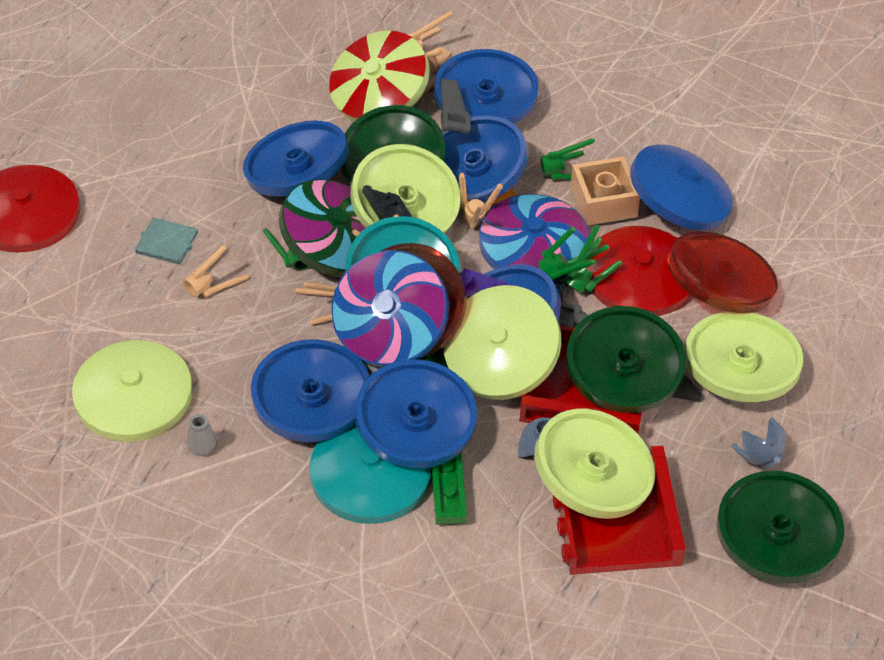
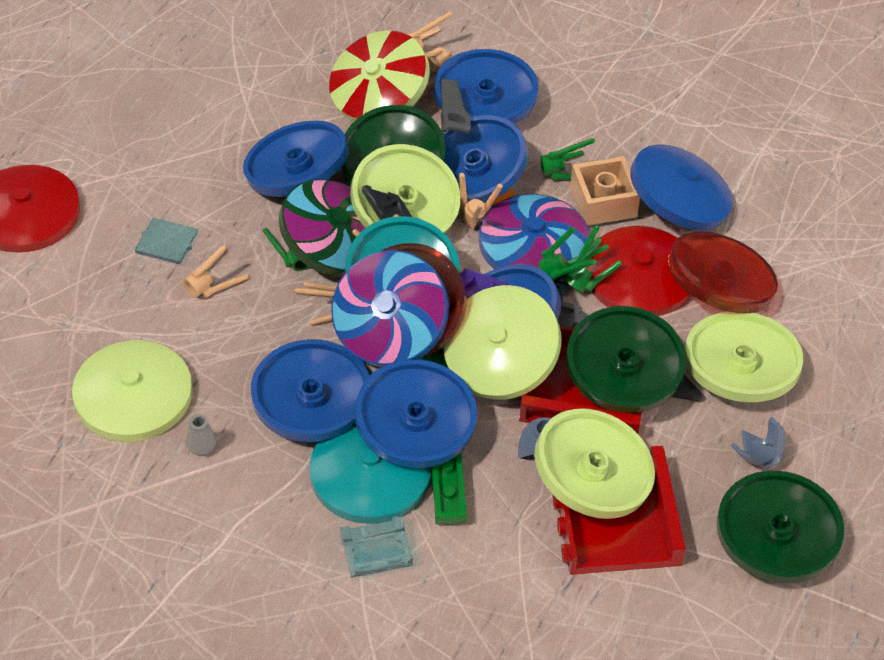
(379, 553): none -> clear light blue plate

